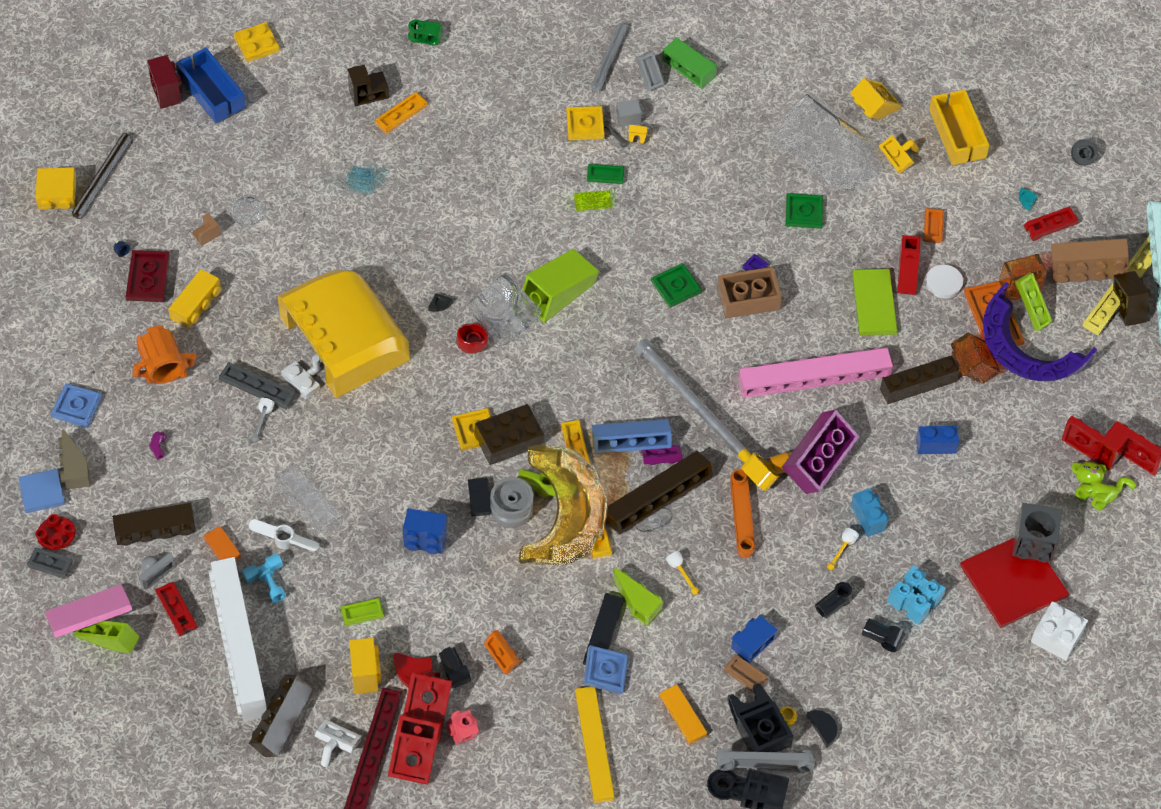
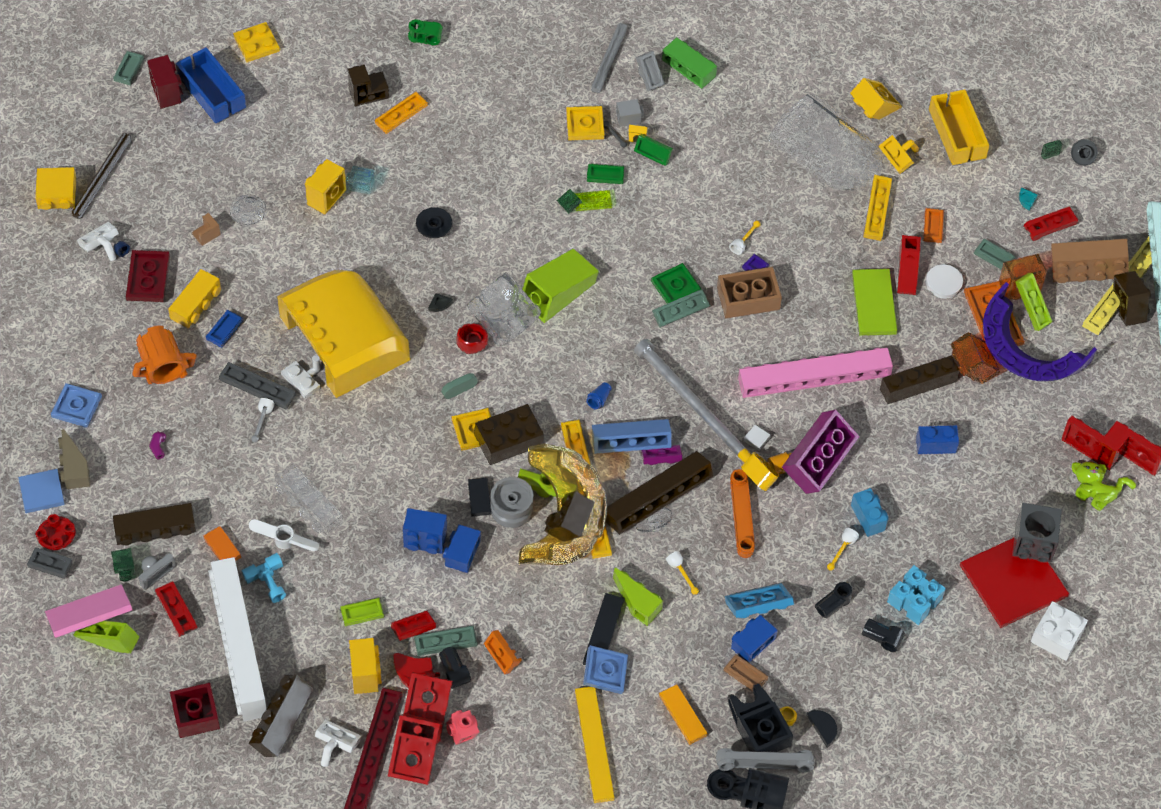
(100, 235): none -> white plate
(123, 564): none -> clear green brick
(128, 68): none -> sand green tile
(194, 710): none -> dark red brick
(224, 328): none -> blue tile
(325, 186): none -> yellow brick
(413, 625): none -> red plate
(434, 216): none -> black dish
(437, 641): none -> sand green tile
(459, 385): none -> sand green tile
(462, 548): none -> blue brick
(569, 201): none -> clear green tile
(571, 518): none -> dark brown brick
(598, 396): none -> blue cone
(653, 149): none -> green tile
(681, 308): none -> sand green tile
(738, 245): none -> white hinge
(757, 437): none -> white tile
(759, 600): none -> dark azure plate
(804, 211): green tile -> none
(877, 207): none -> yellow plate
(993, 253): none -> sand green tile
(1051, 149): none -> clear green tile

